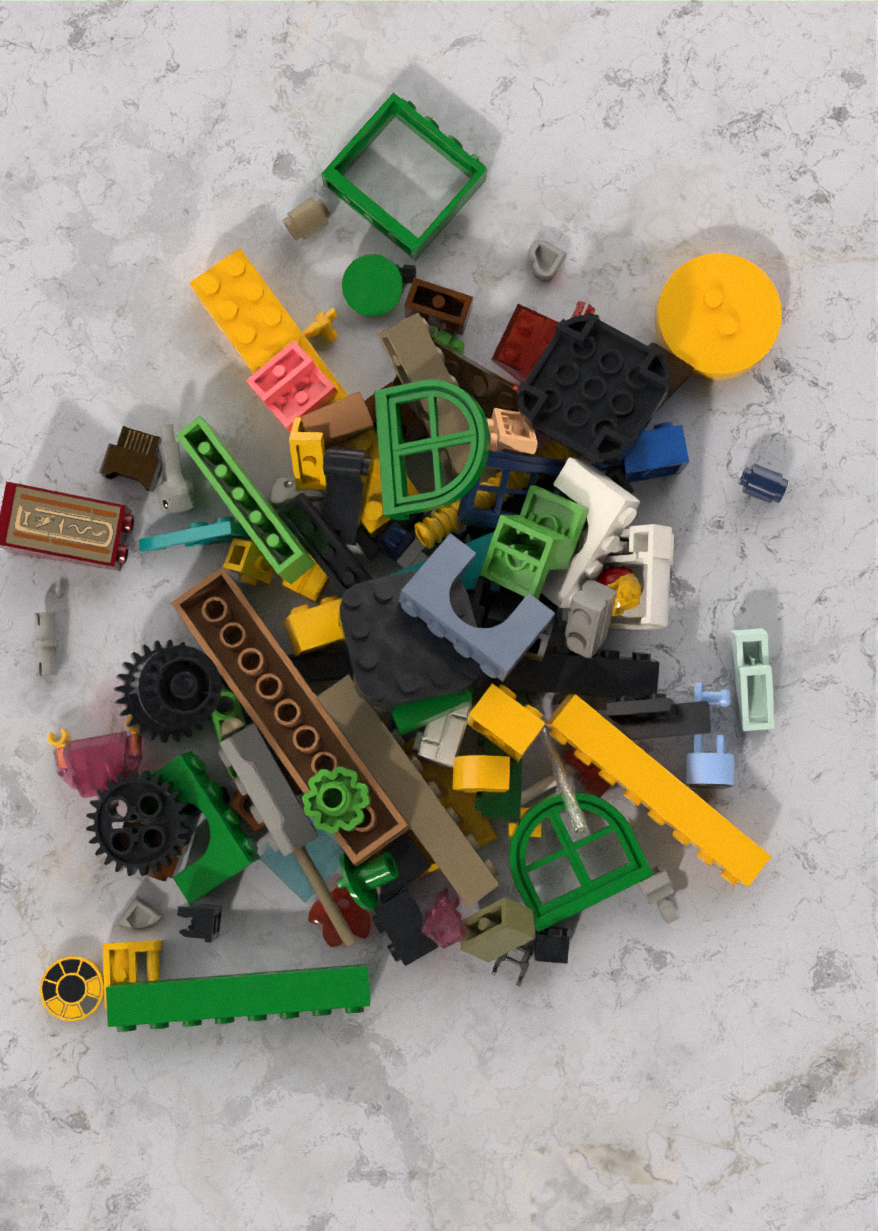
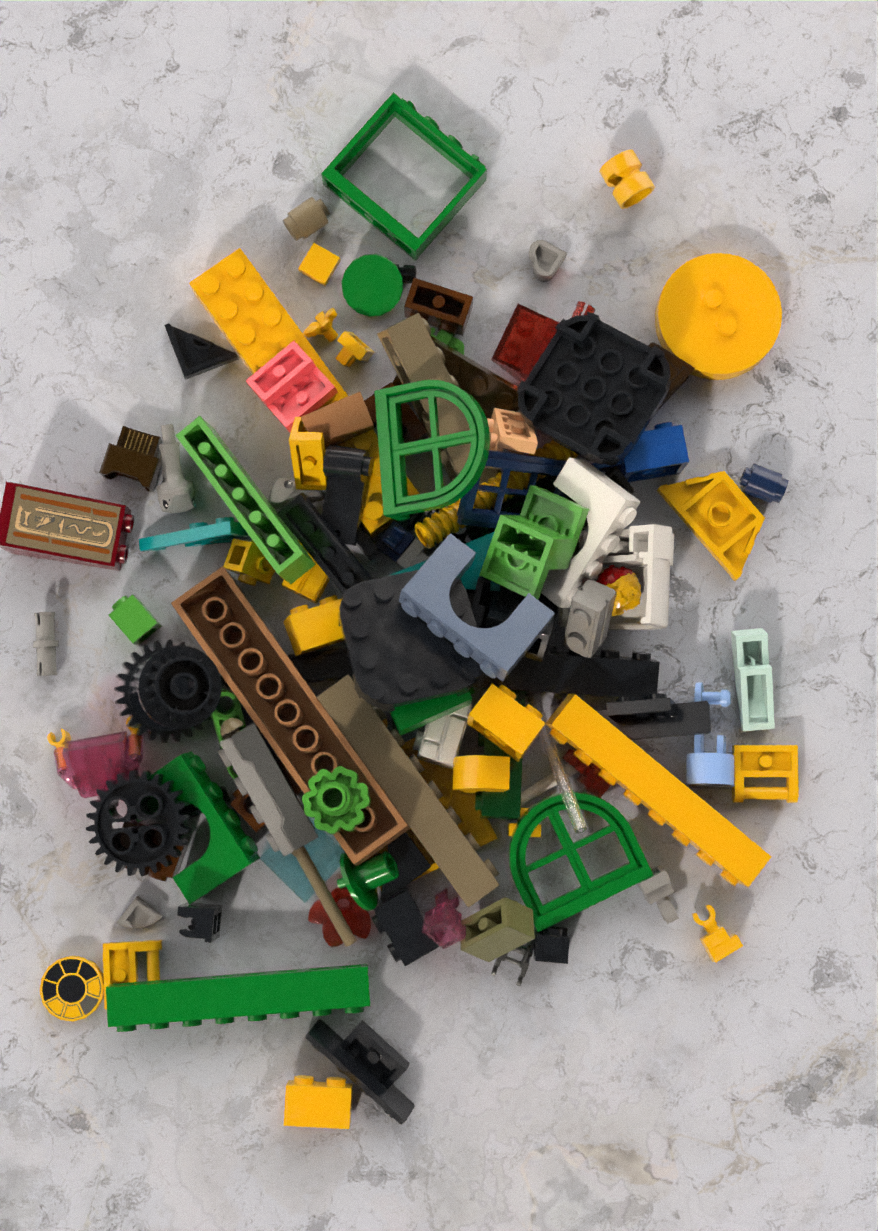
(134, 619): none -> bright green brick
(196, 353): none -> black tile
(318, 1103): none -> yellow brick
(319, 264): none -> yellow tile
(353, 349): none -> yellow tile
(368, 1063): none -> black bracket
(627, 179): none -> yellow wheel
(717, 516): none -> yellow wing
(717, 941): none -> yellow piece
(765, 762): none -> yellow plate

